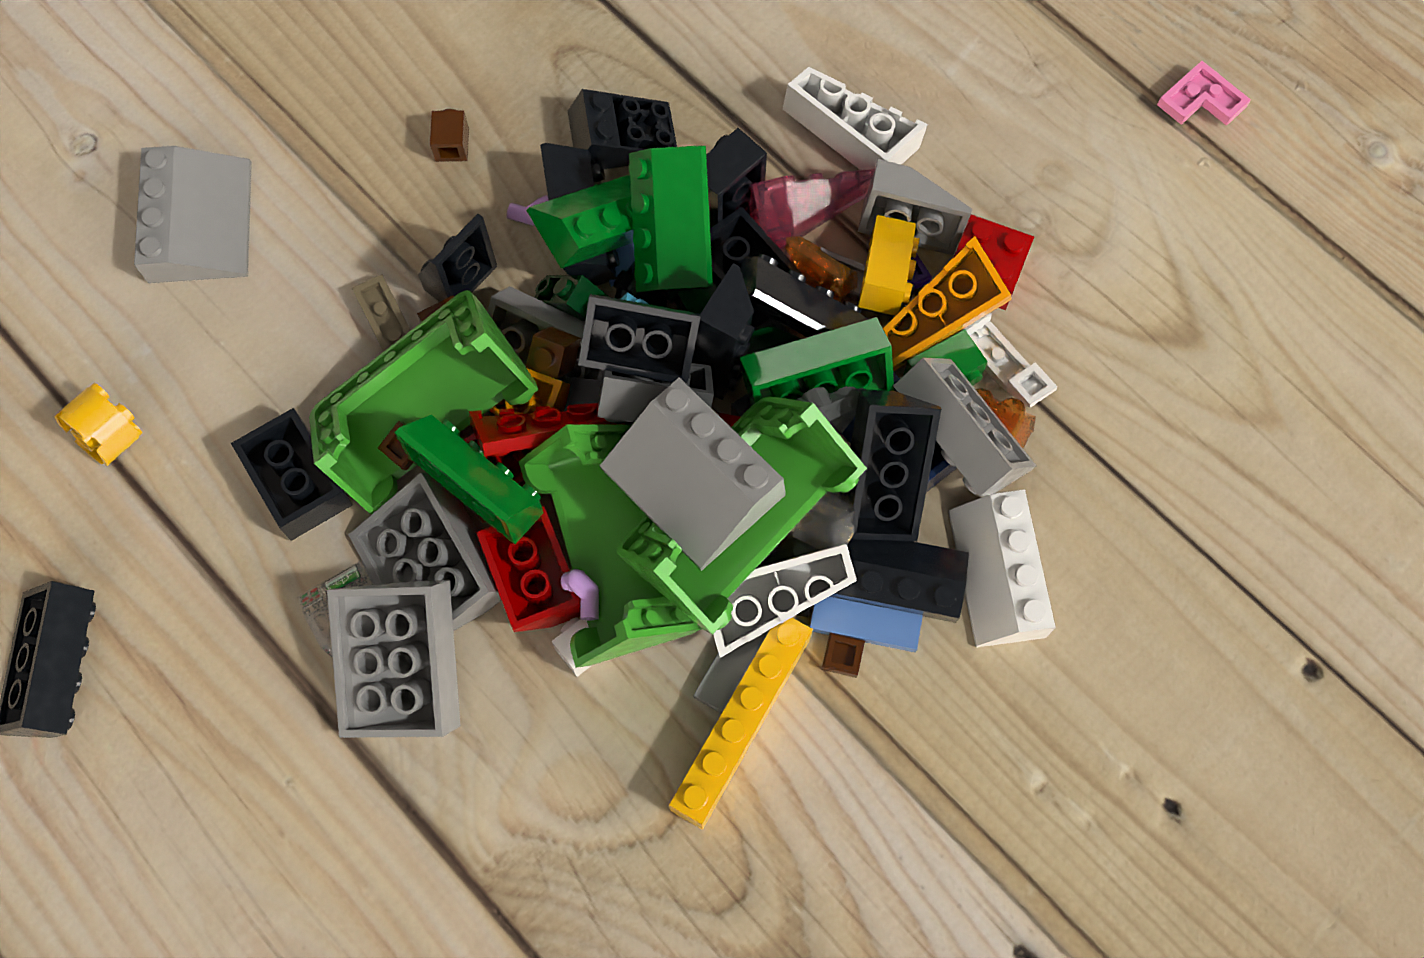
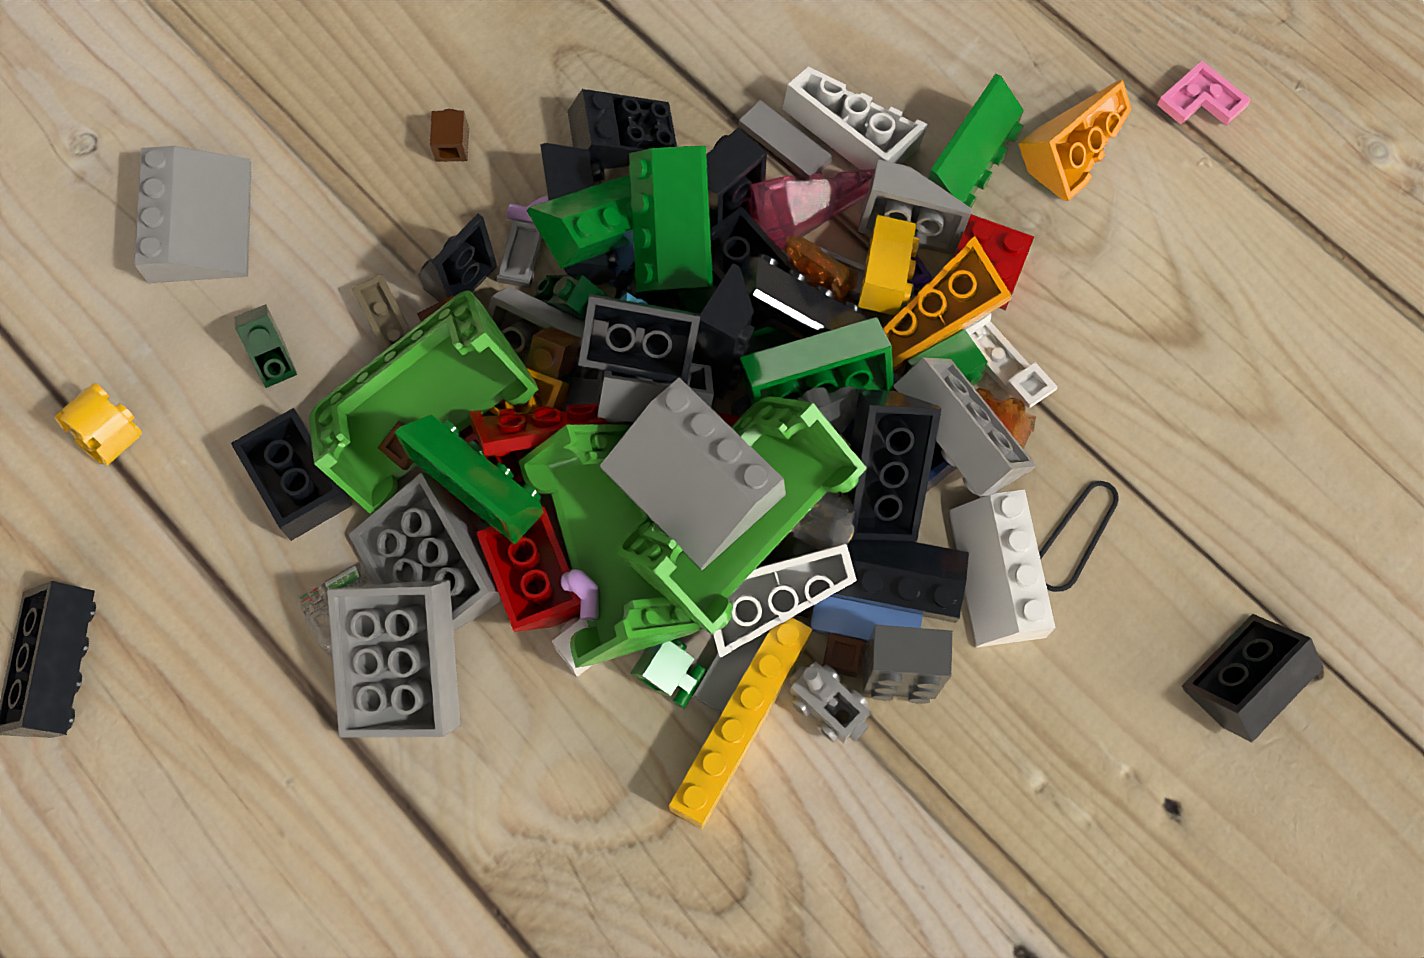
(265, 345): none -> dark green slope
(520, 255): none -> light grey tile
(665, 668): none -> brick
(784, 140): none -> light grey tile
(820, 693): none -> light grey brick
(907, 663): none -> dark grey brick
(979, 142): none -> green slope
(1071, 143): none -> light orange wedge
(1095, 539): none -> black piece
(1254, 676): none -> black slope

